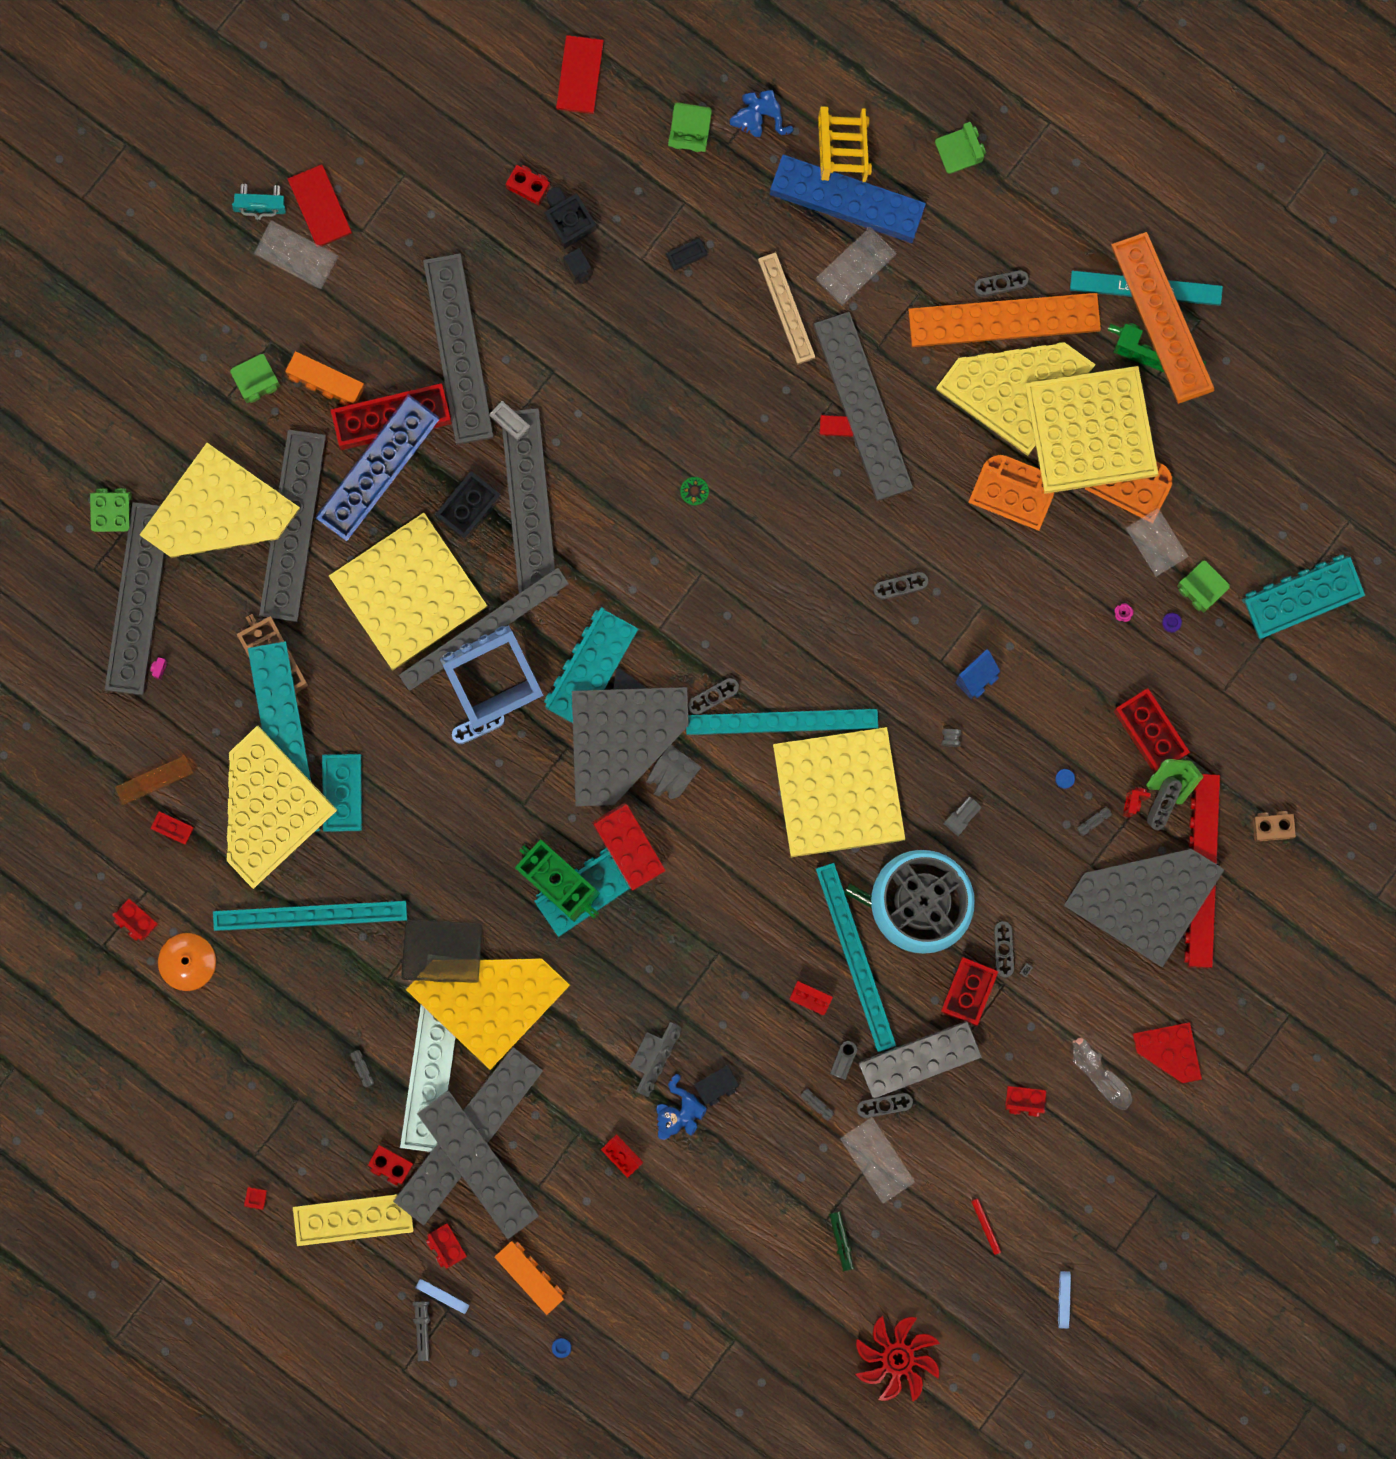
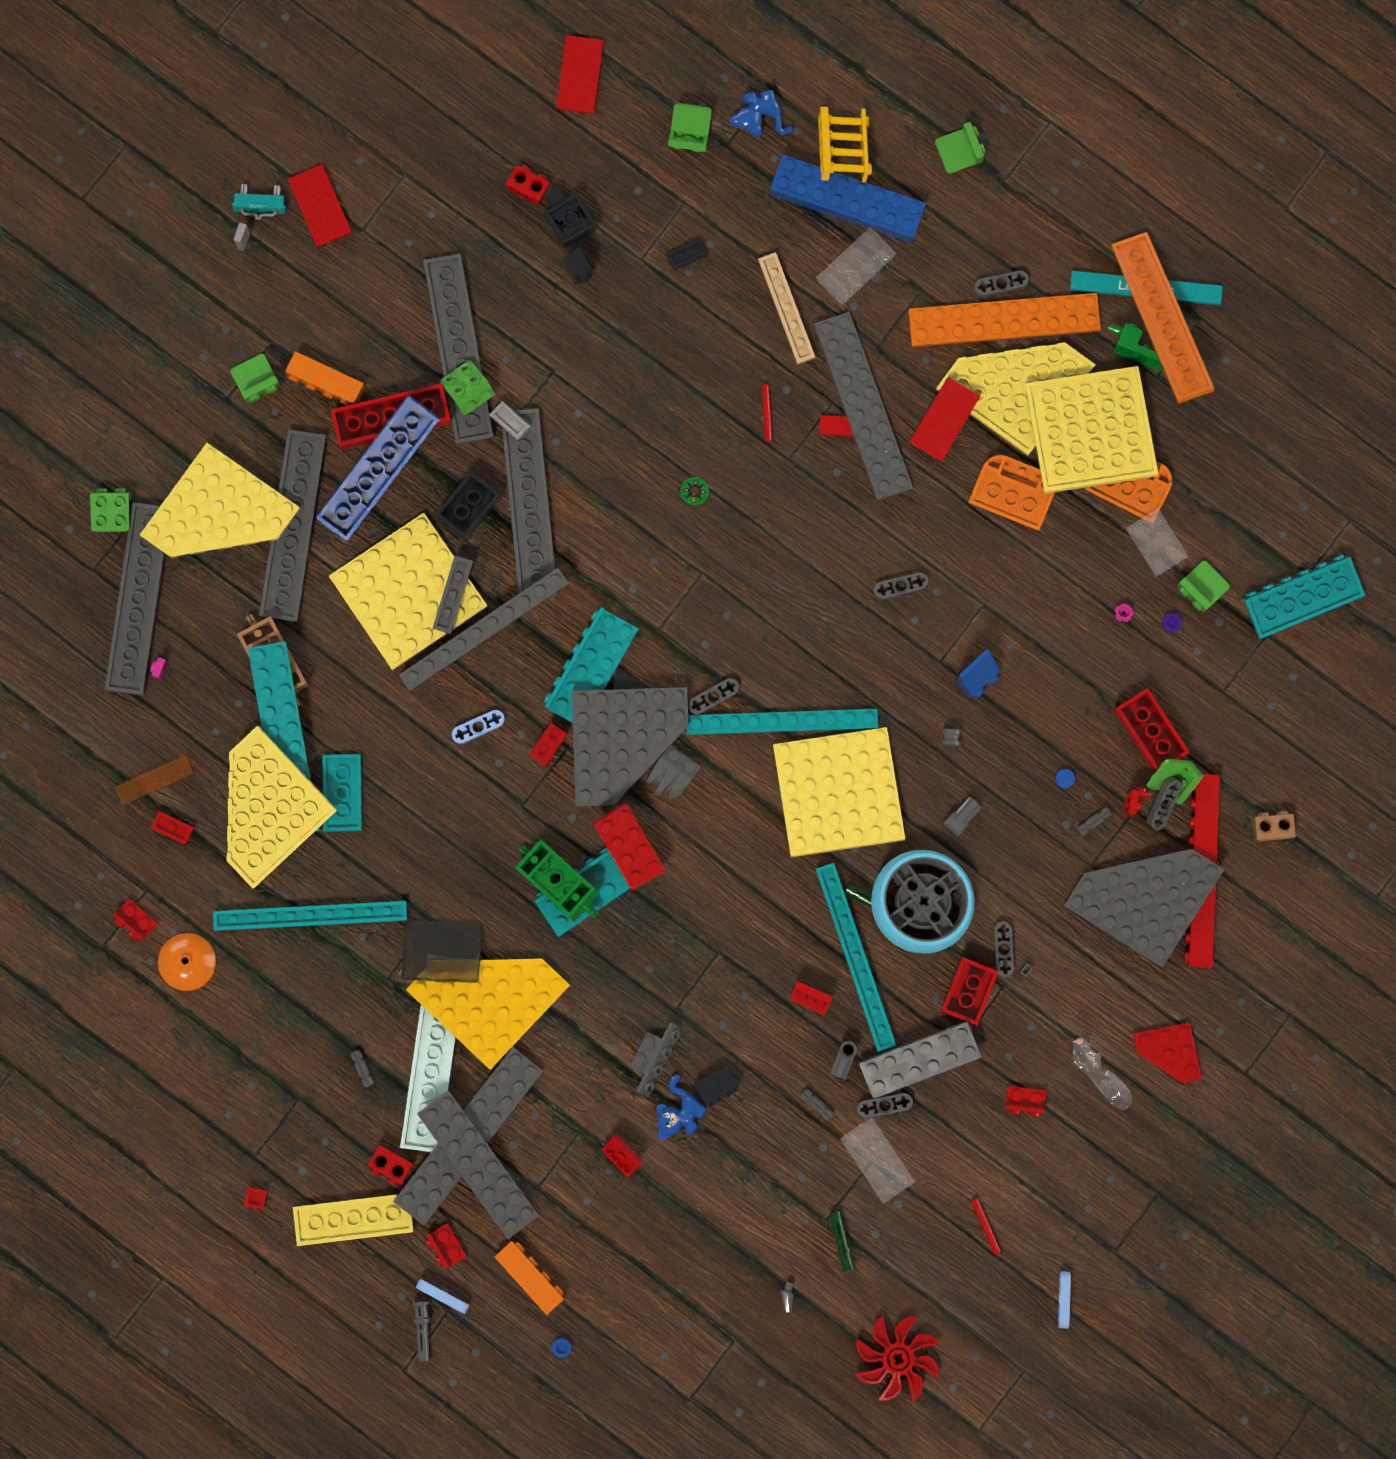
(241, 236): none -> light grey tile
(296, 254): clear plate -> none
(452, 595): none -> dark grey plate
(467, 387): none -> bright green bracket
(503, 702): medium blue windscreen -> none
(548, 745): none -> red brick
(767, 413): none -> red piece
(787, 1297): none -> dark grey bar
(944, 419): none -> red tile

